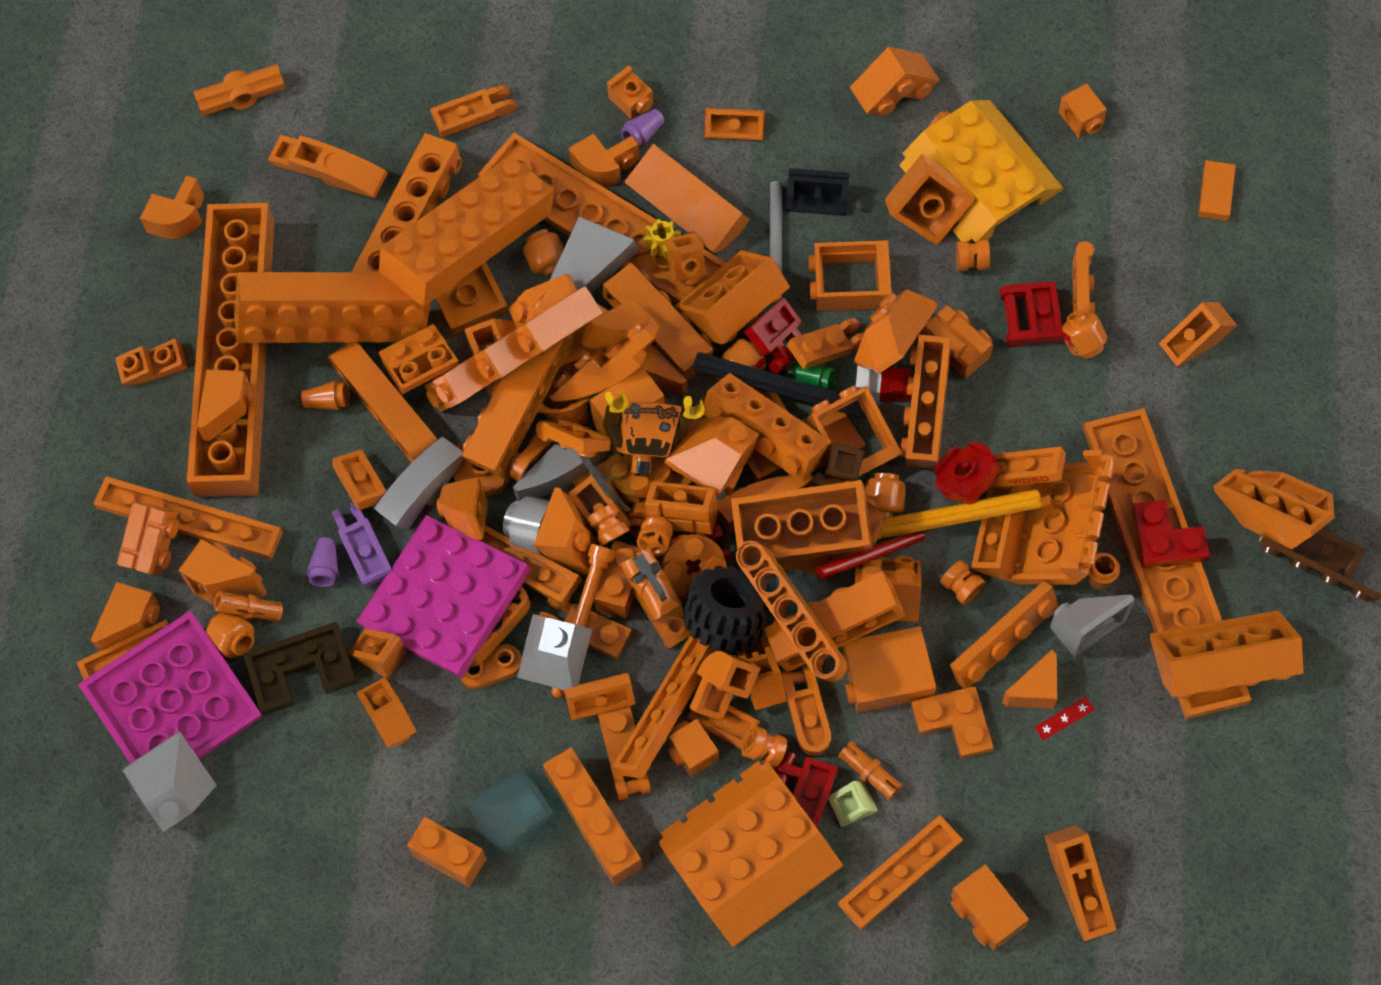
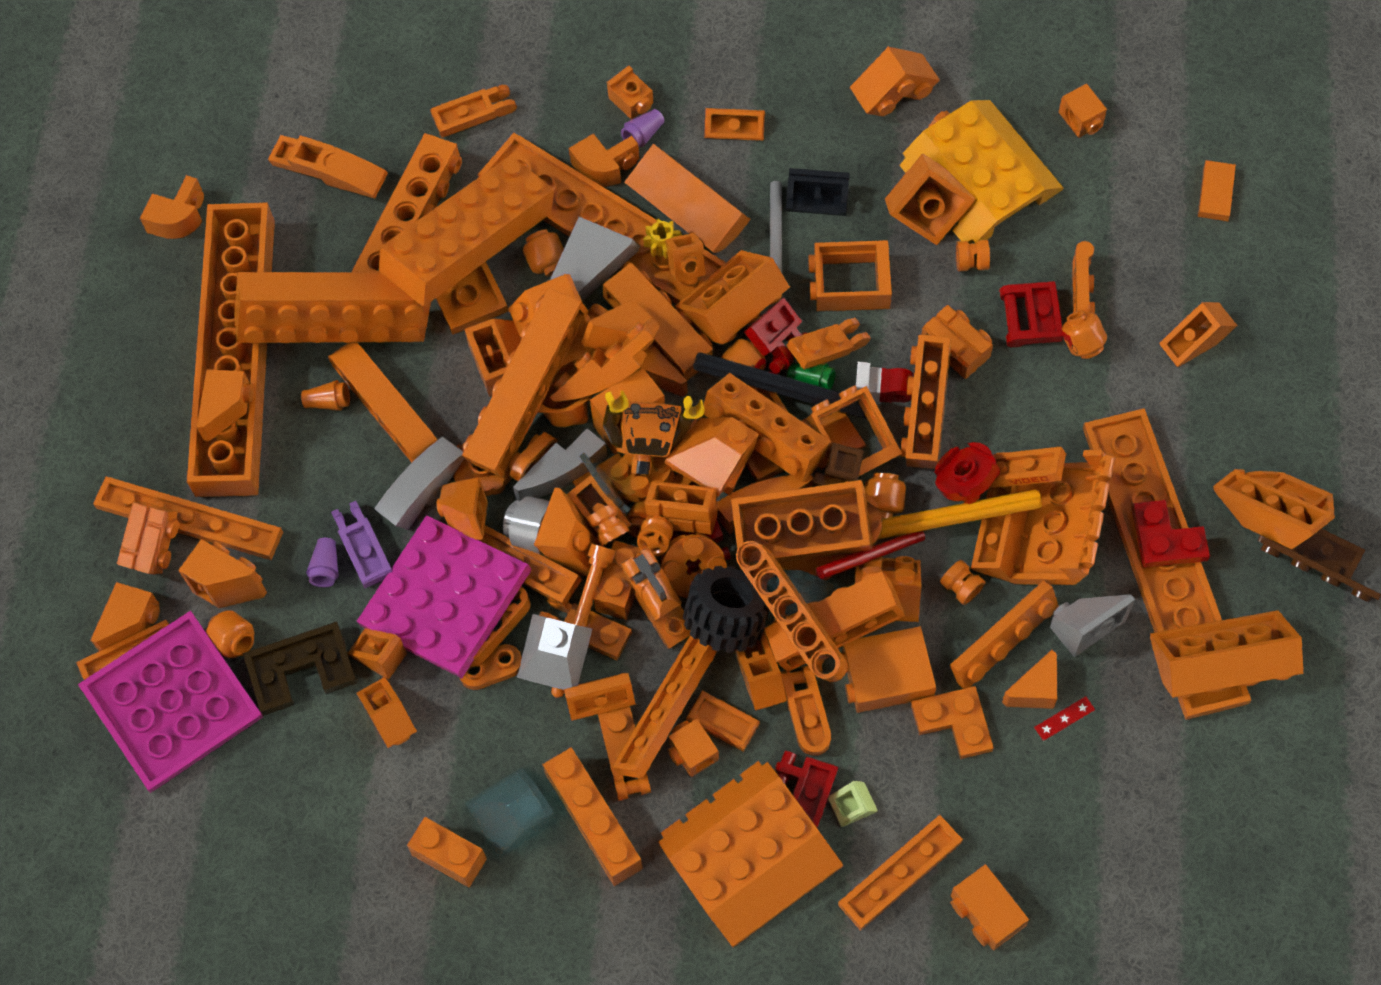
(147, 365): orange slope -> none
(170, 781): light grey slope -> none
(239, 90): orange piece -> none
(248, 606): orange pin -> none
(359, 479): orange plate -> none
(418, 359): orange slope -> none
(512, 350): orange arch -> none
(573, 436): orange hinge -> none
(721, 678): orange brick -> none
(764, 746): orange wheel -> none
(870, 770): orange pin -> none
(893, 329): orange wedge -> none
(1081, 881): orange slope -> none
(1104, 571): orange cone -> none

